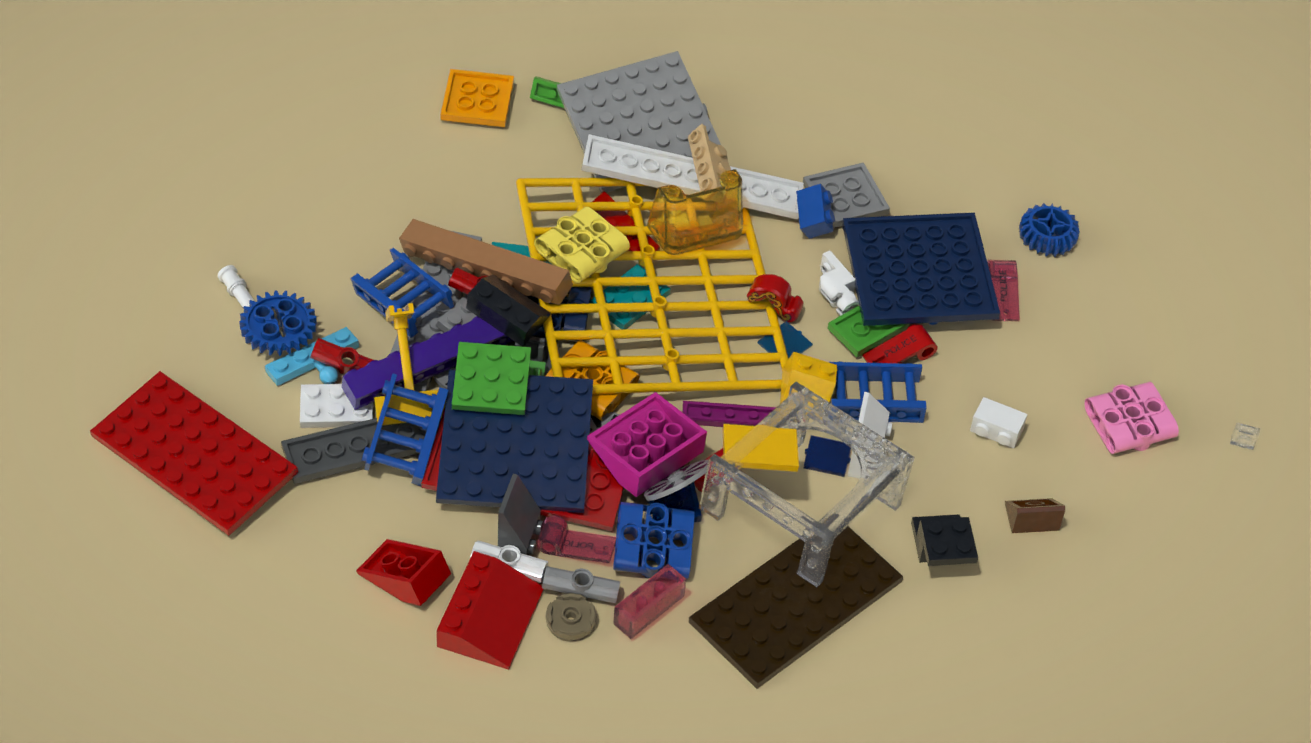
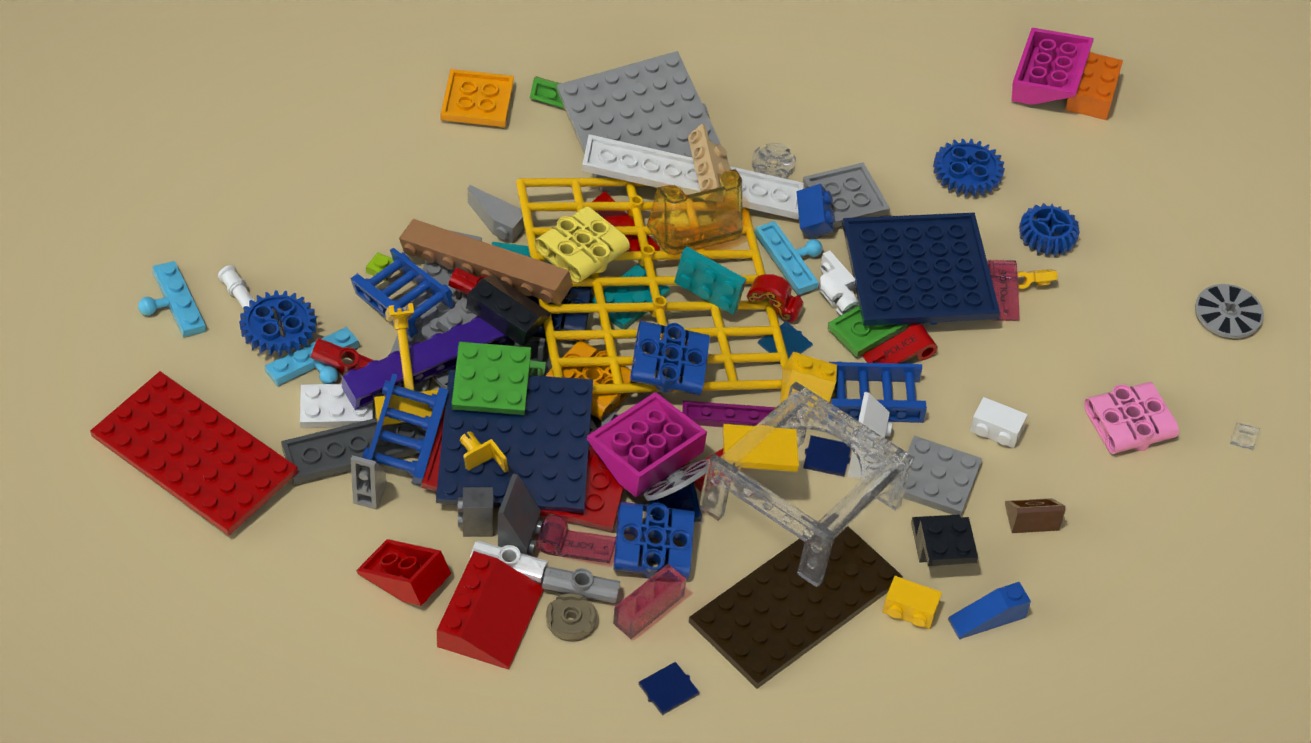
(176, 297): none -> medium azure plate
(367, 482): none -> light grey slope
(378, 263): none -> lime plate
(476, 511): none -> flat silver brick
(480, 453): none -> yellow bracket
(499, 216): none -> light grey slope
(668, 688): none -> clear blue piece
(694, 350): none -> blue connector
(710, 280): none -> teal plate
(773, 151): none -> clear plate
(788, 258): none -> medium azure plate
(912, 602): none -> yellow brick
(940, 476): none -> light grey plate
(968, 167): none -> blue gear
(991, 611): none -> blue slope
(1042, 277): none -> yellow plate
(1050, 66): none -> dark pink slope
(1096, 87): none -> orange brick
(1229, 311): none -> light grey piece

